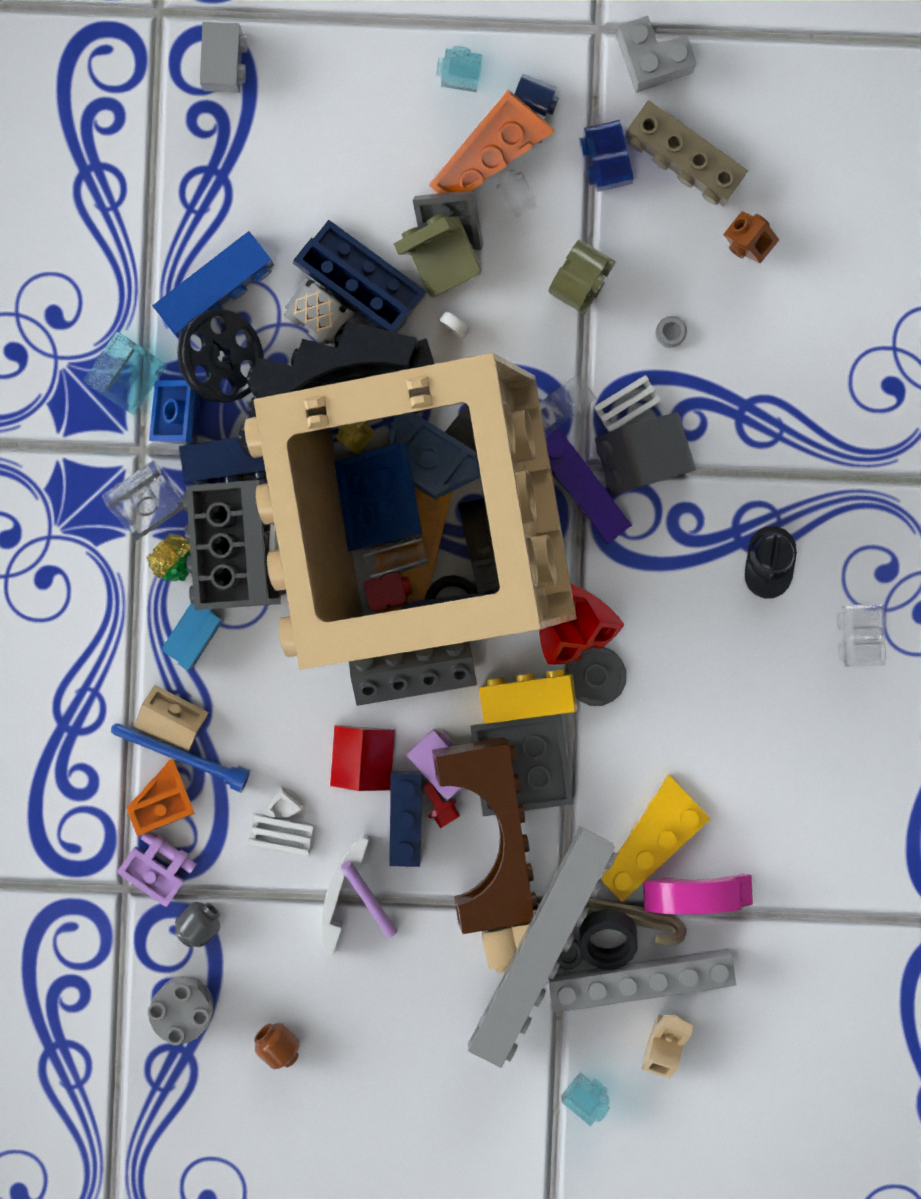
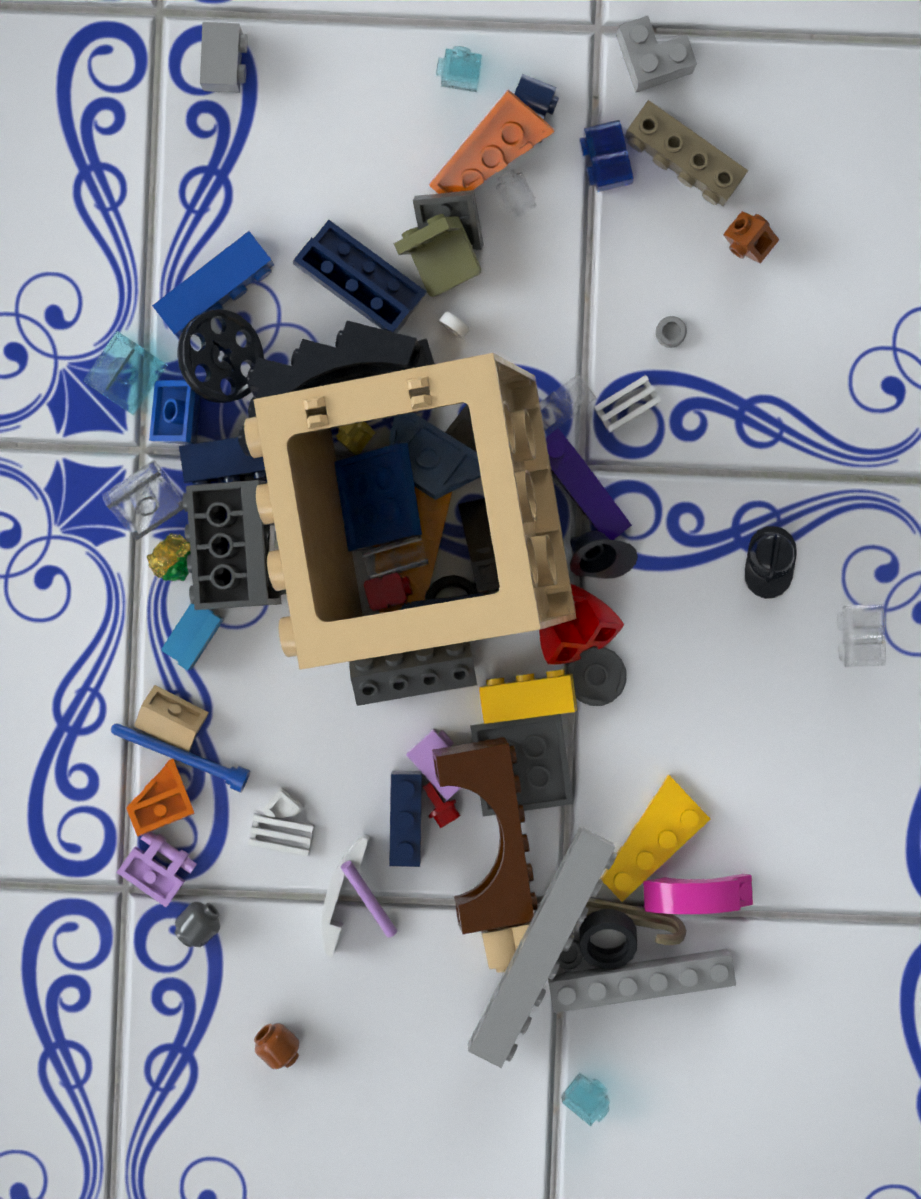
(181, 1010): light grey brick -> none
(319, 311): light grey brick -> none
(362, 758): red slope -> none
(581, 276): olive brick -> none
(600, 557): none -> black piece
(644, 453): dark grey piece -> none
(666, 1045): tan brick -> none

